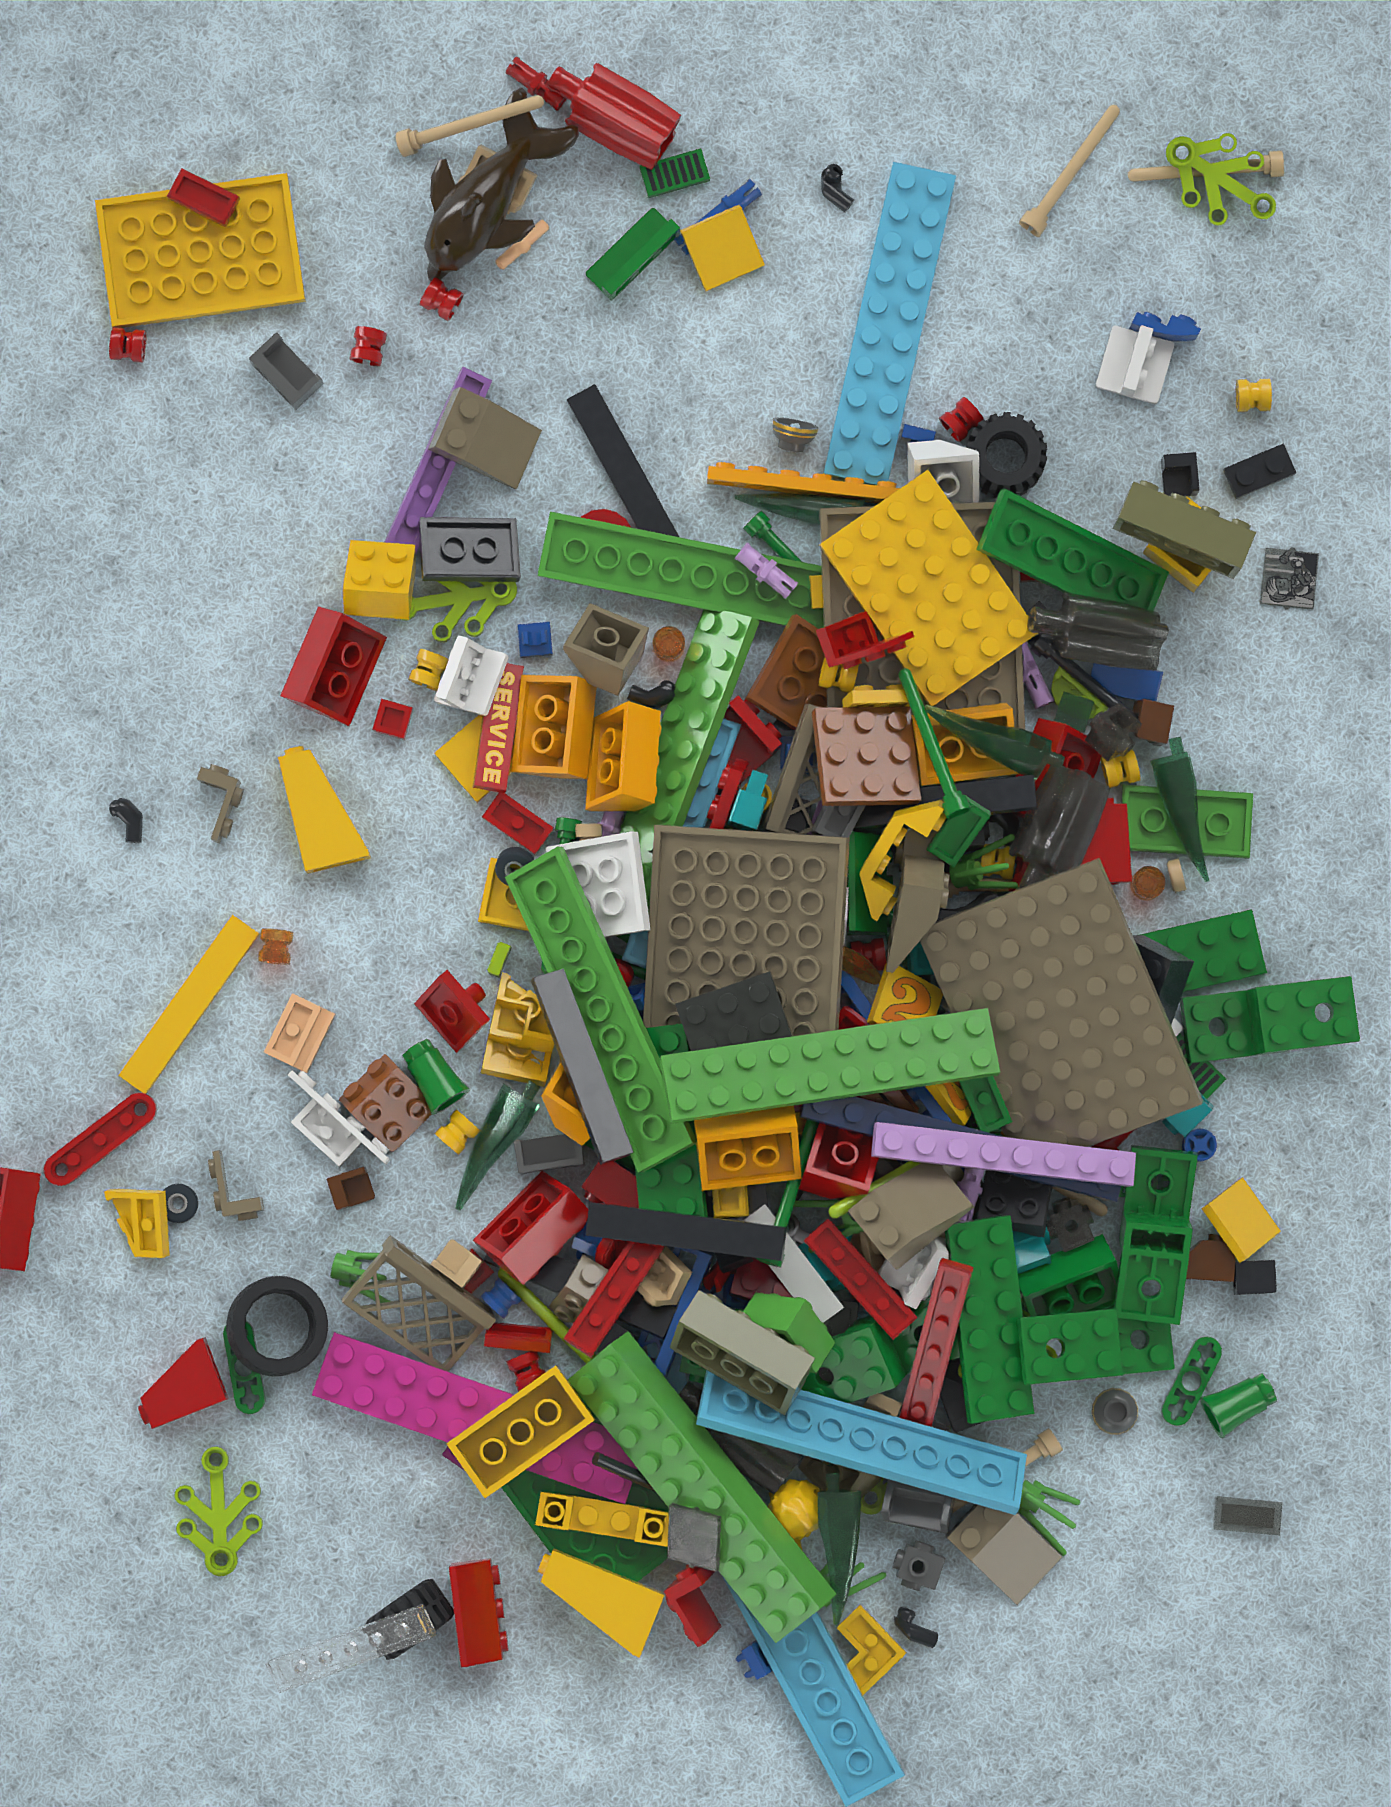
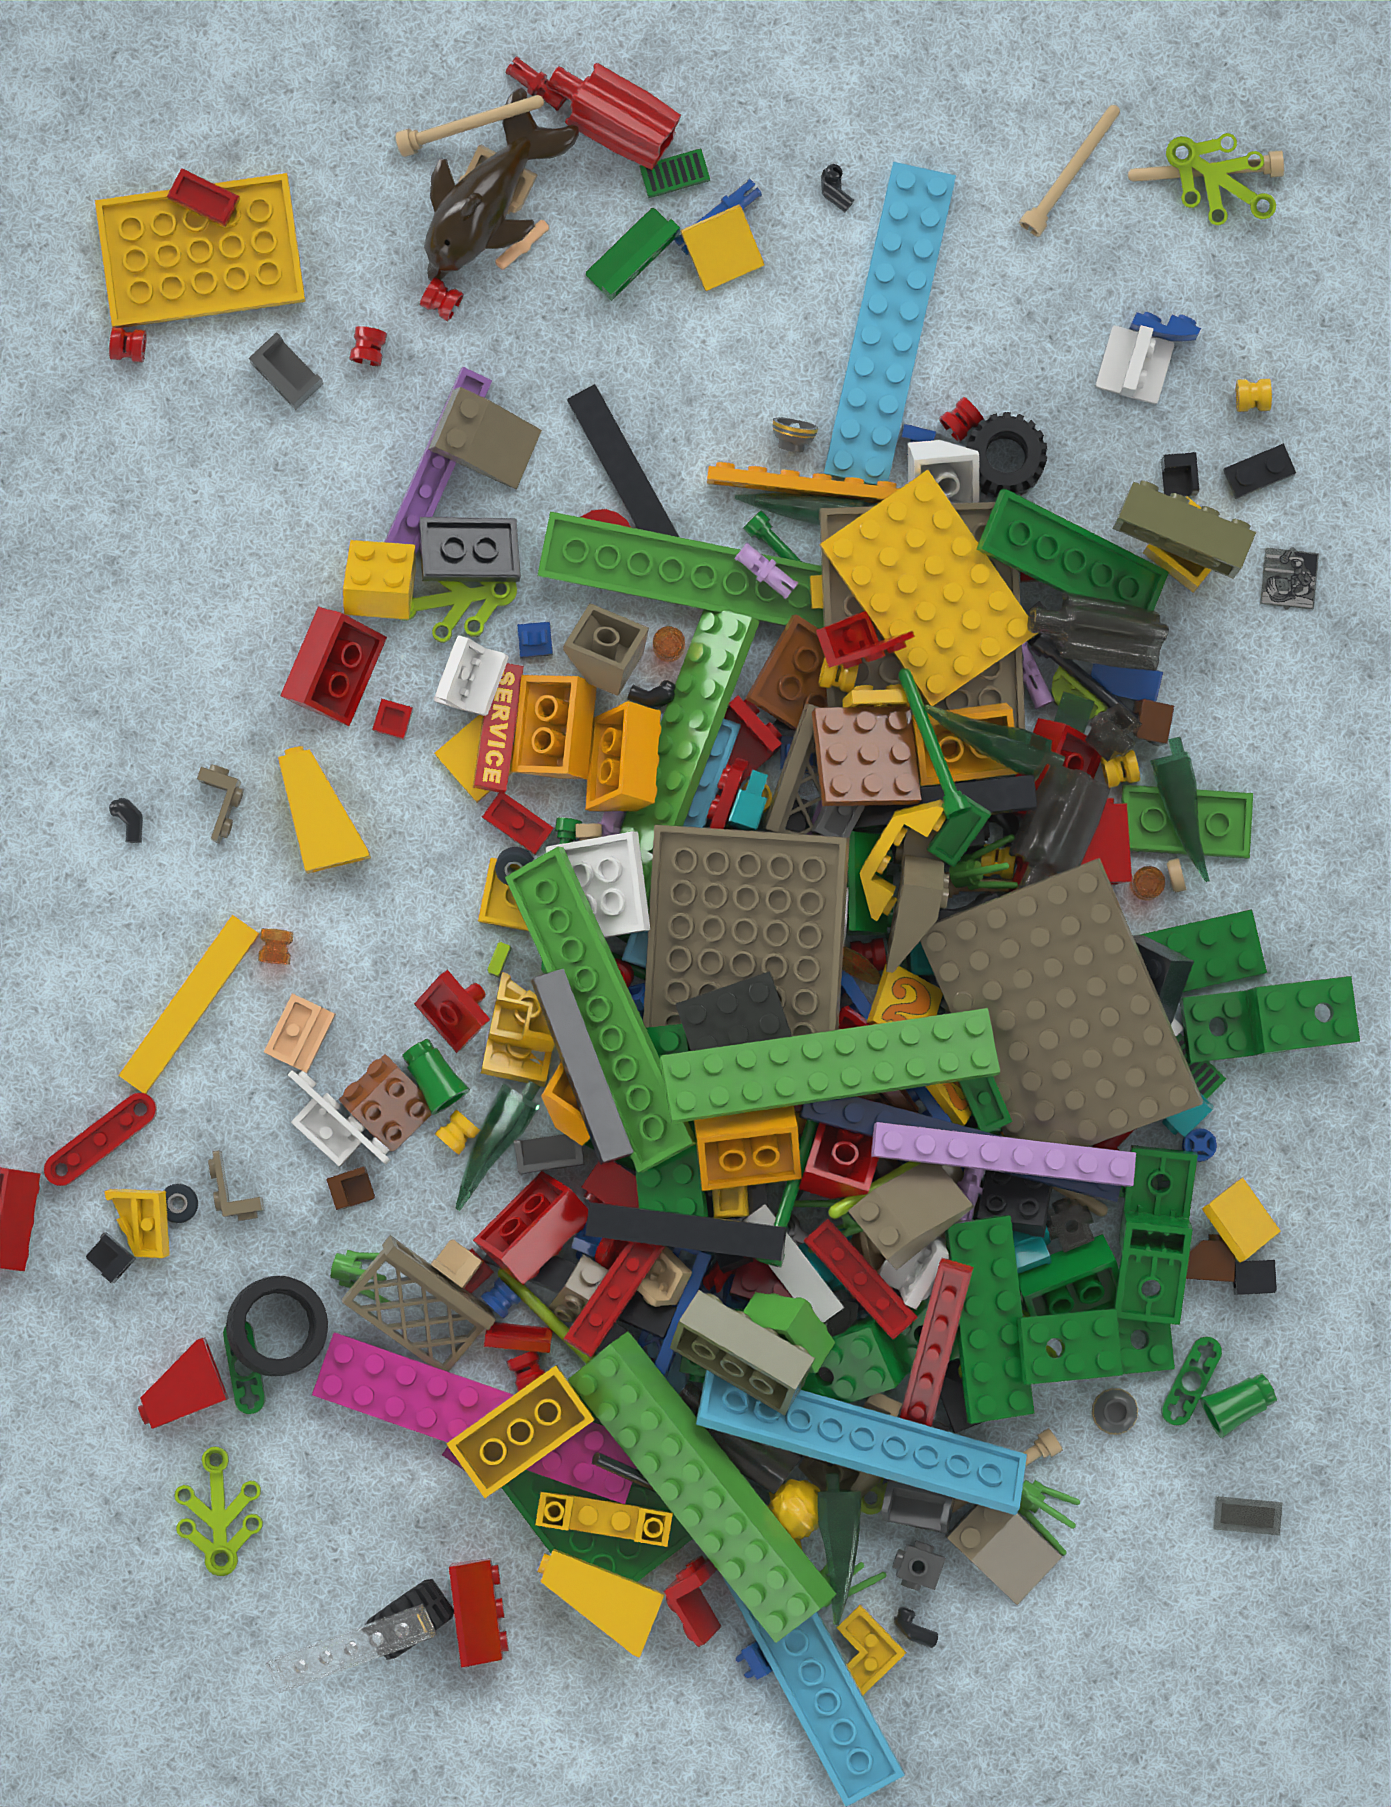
(110, 1258): none -> black panel
(431, 662): yellow wheel -> none
(694, 1537): clear smoke piece -> none

